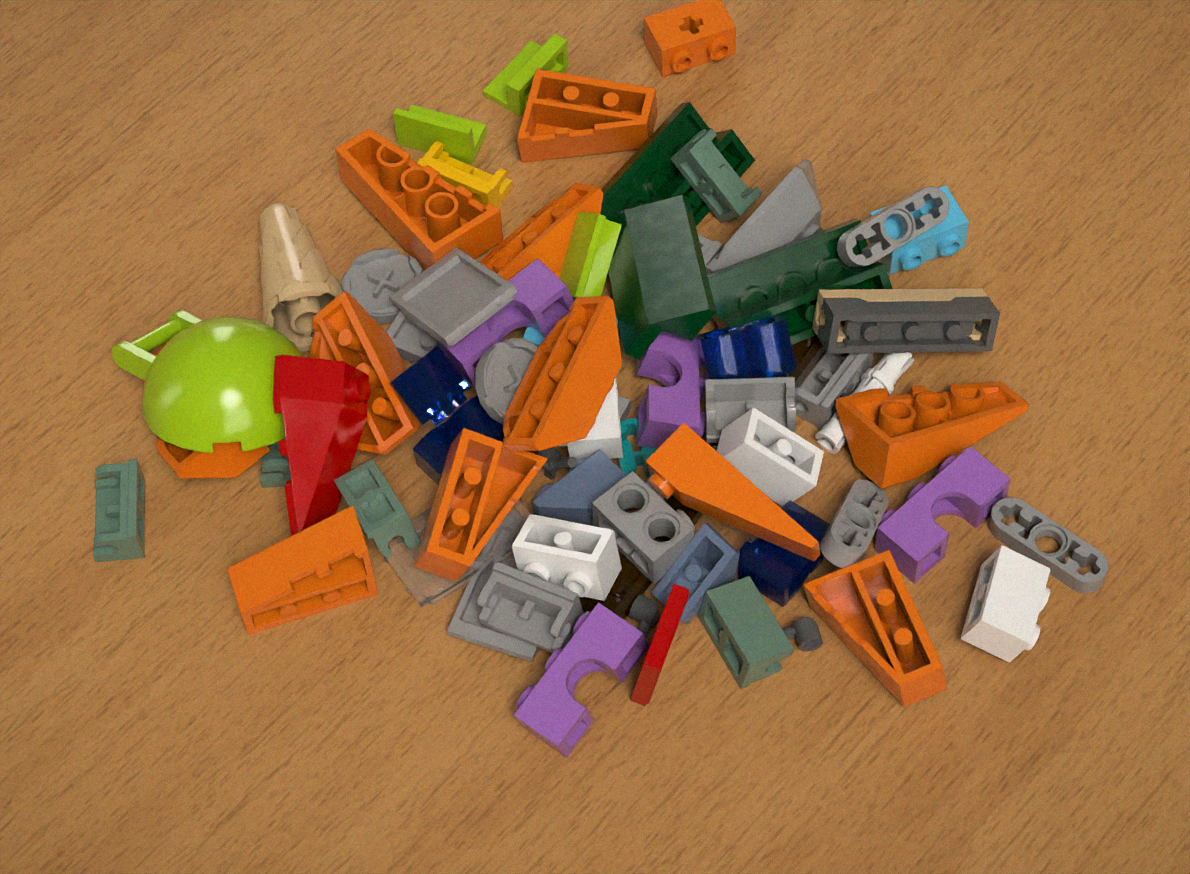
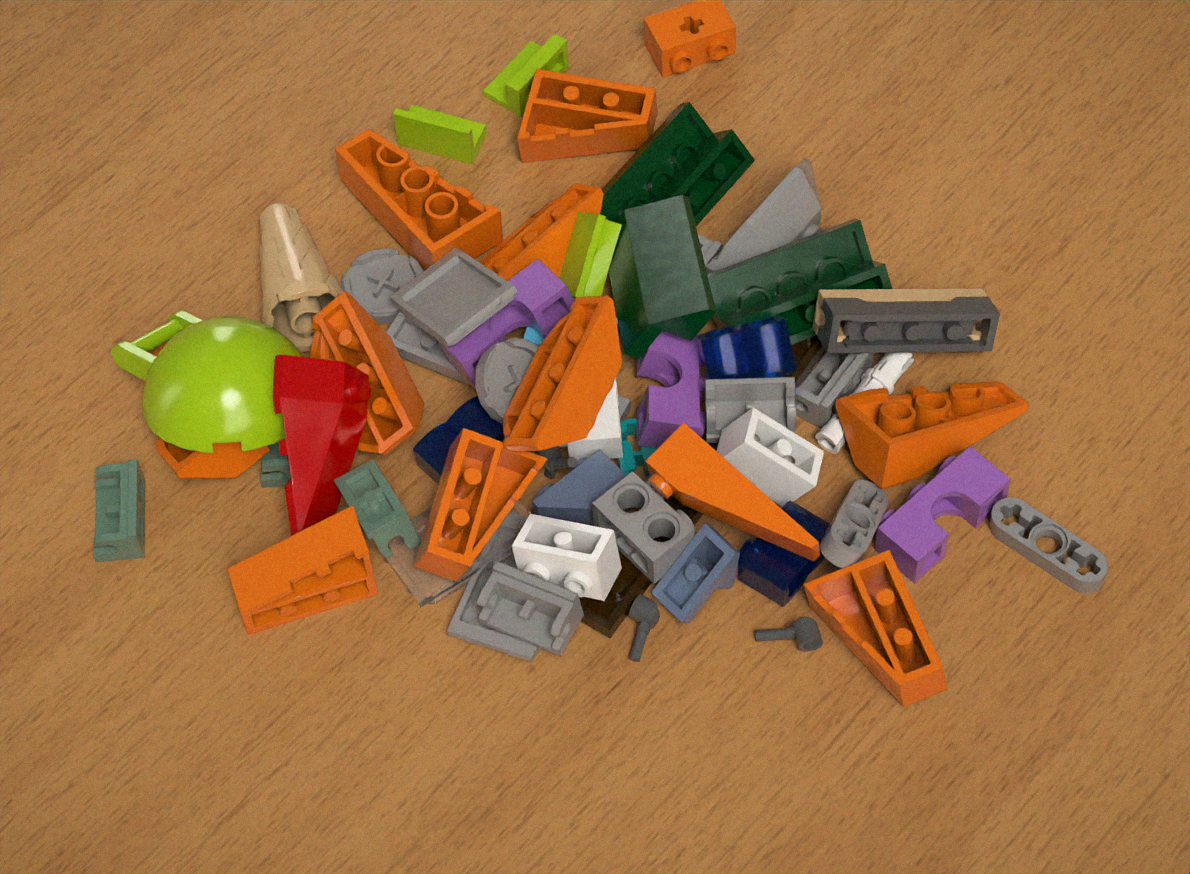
(431, 387): clear blue brick -> none
(484, 186): yellow hinge -> none
(598, 645): medium lavender arch -> none
(660, 645): red tile -> none
(714, 177): sand green hinge -> none
(744, 631): sand green hinge -> none
(875, 227): light grey beam -> none
(938, 241): medium azure brick -> none
(1007, 604): white brick -> none

